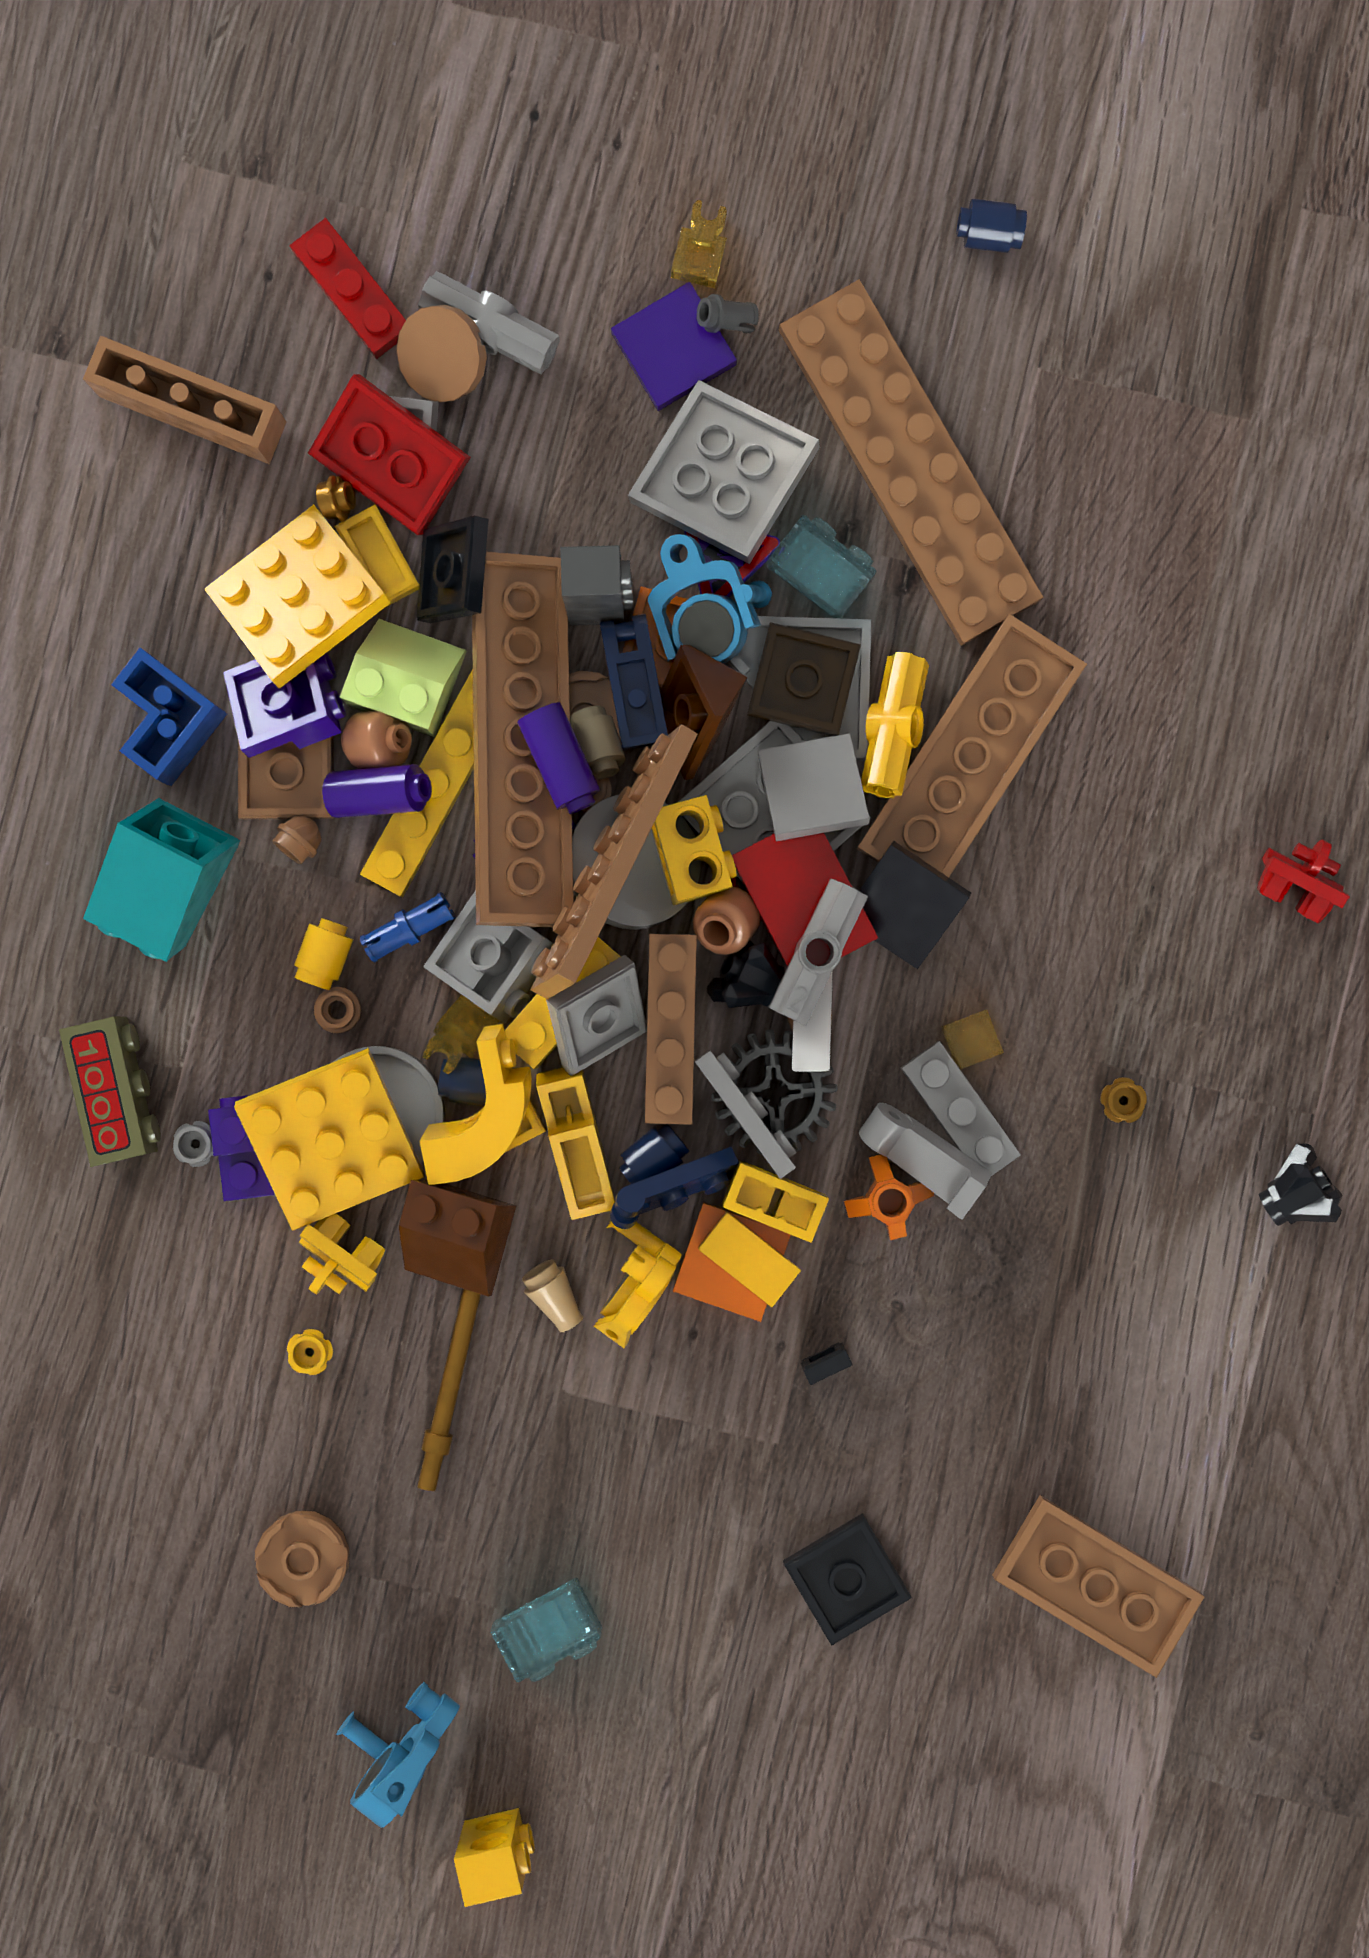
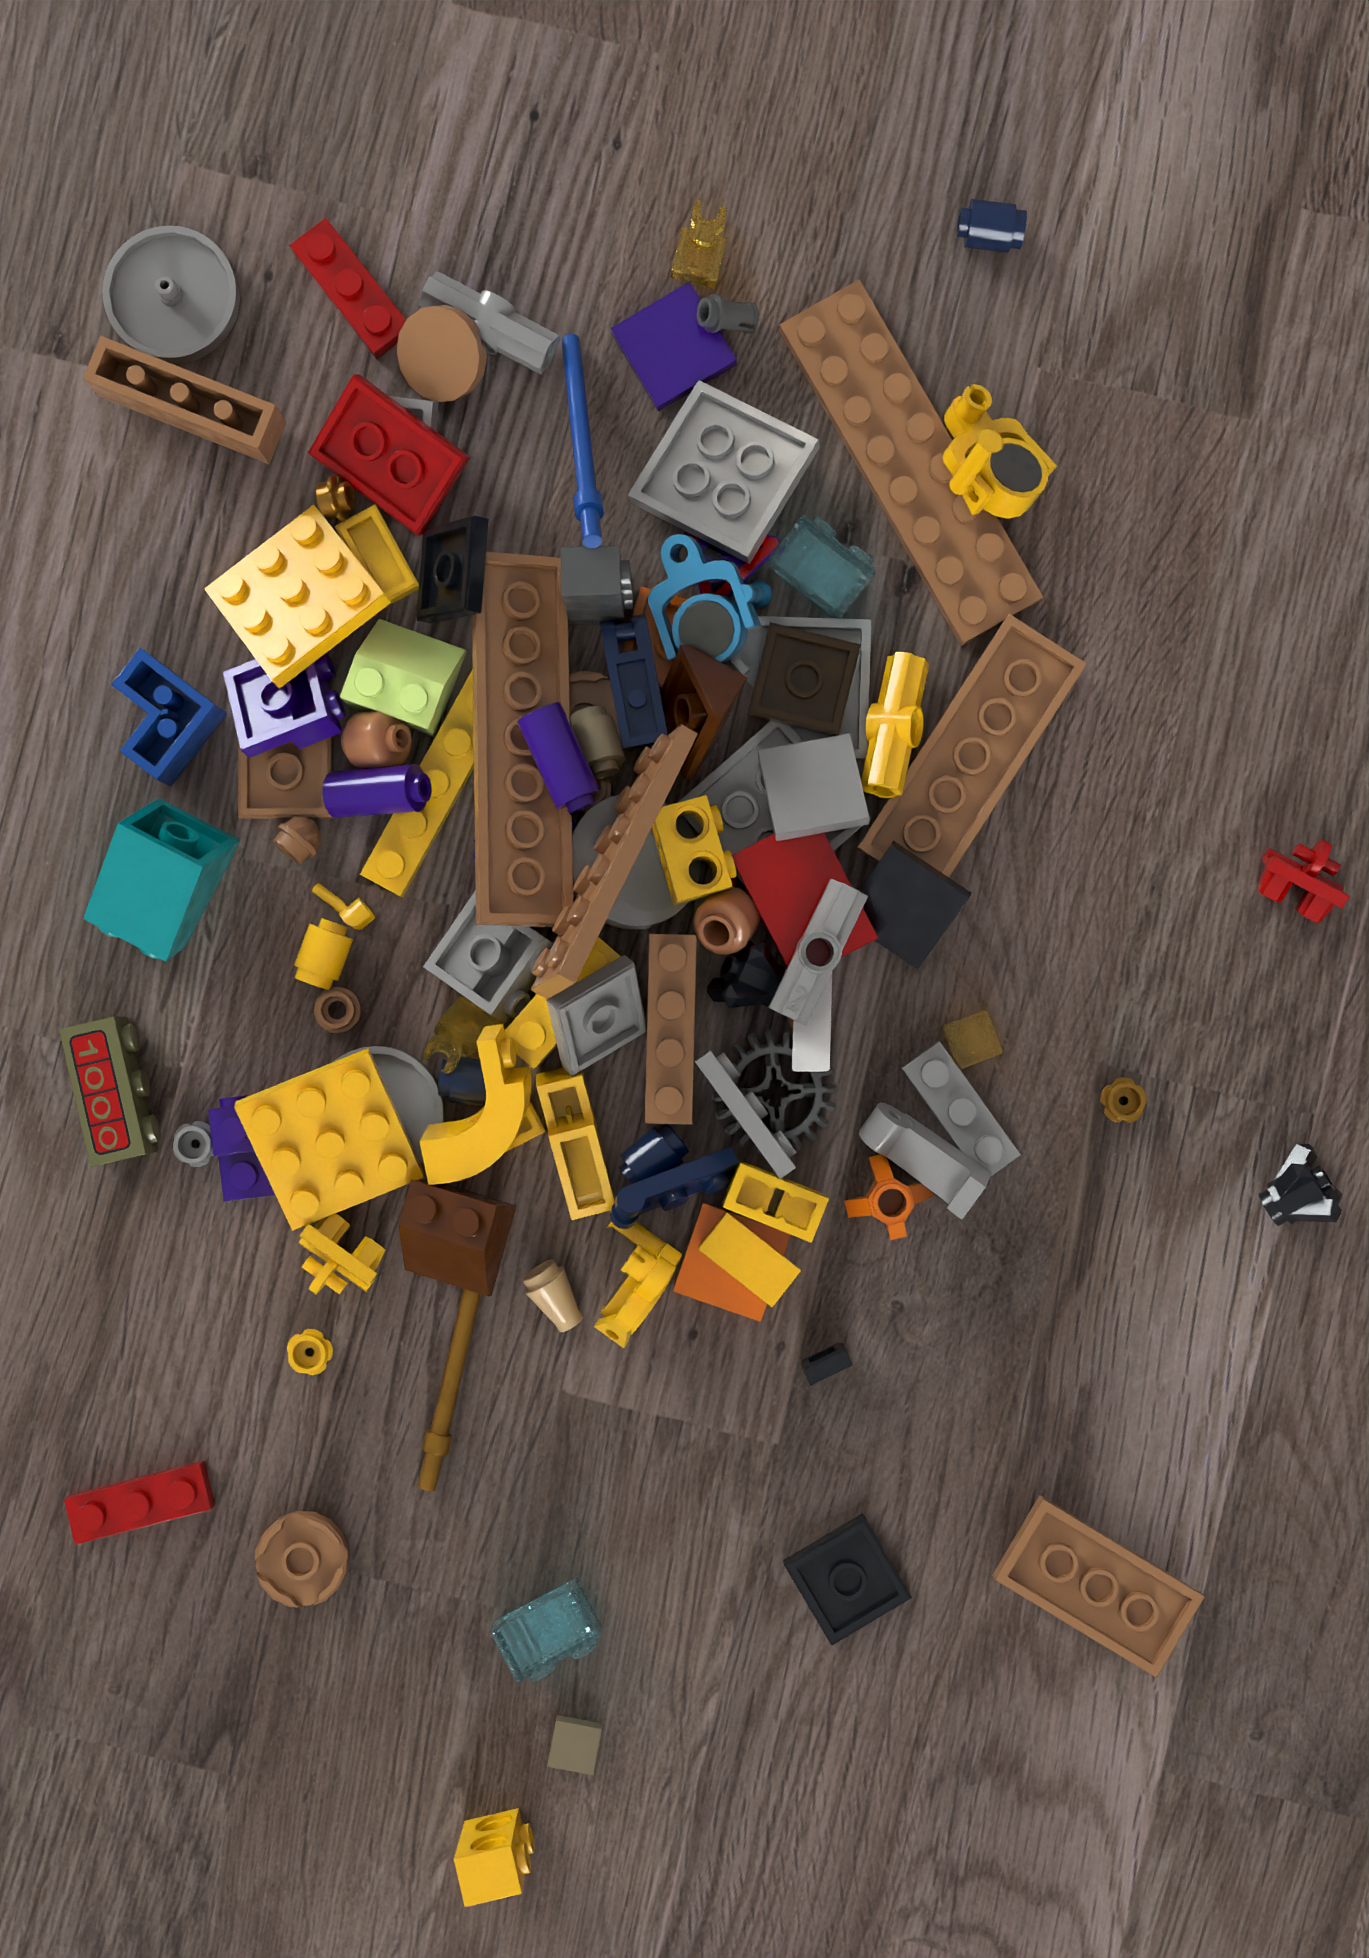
(139, 1502): none -> red plate
(171, 294): none -> light grey piece
(355, 915): none -> yellow hand
(401, 1765): dark azure piece -> none
(407, 927): blue pin -> none
(574, 1745): none -> dark tan tile
(587, 500): none -> blue bar
(1004, 463): none -> yellow piece

